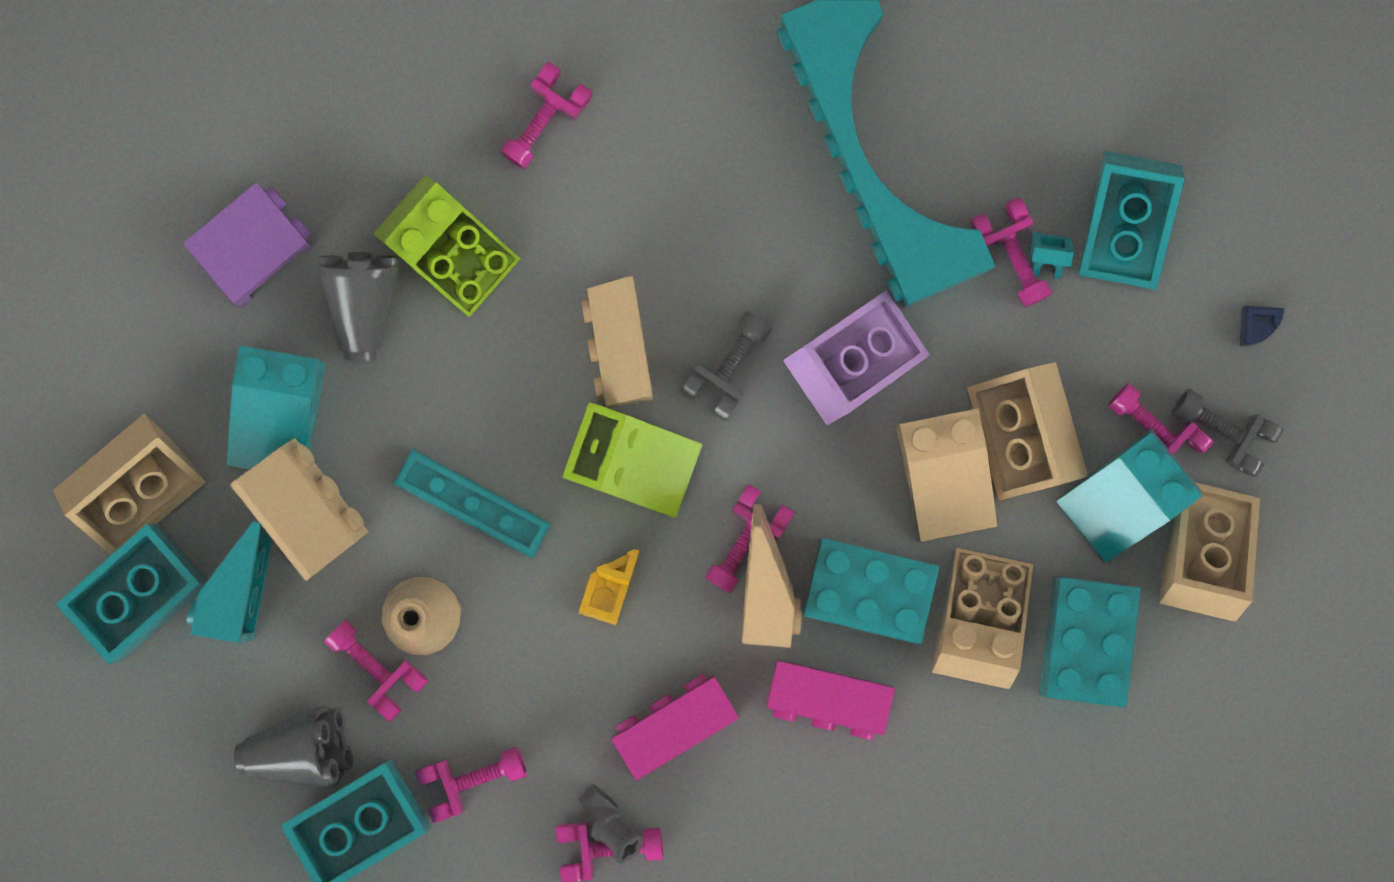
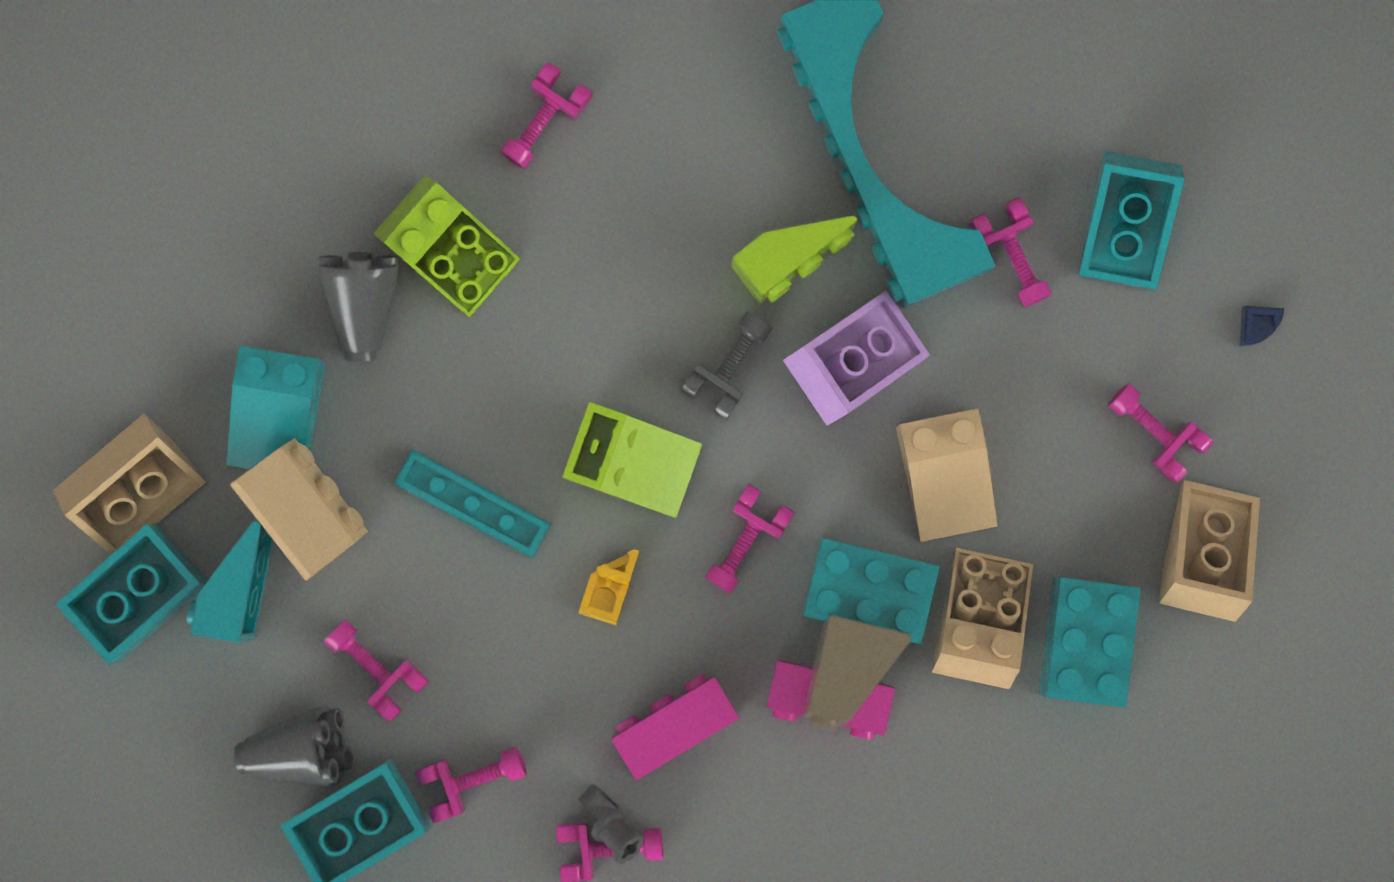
(248, 243): medium lavender panel -> none
(437, 613): tan cone -> none
(617, 343): tan slope -> none
(769, 601): tan slope -> none
(784, 253): none -> lime slope
(848, 668): none -> dark tan slope
(1028, 431): tan slope -> none
(1050, 250): teal tile -> none
(1130, 496): teal slope -> none
(1190, 407): dark grey bar -> none

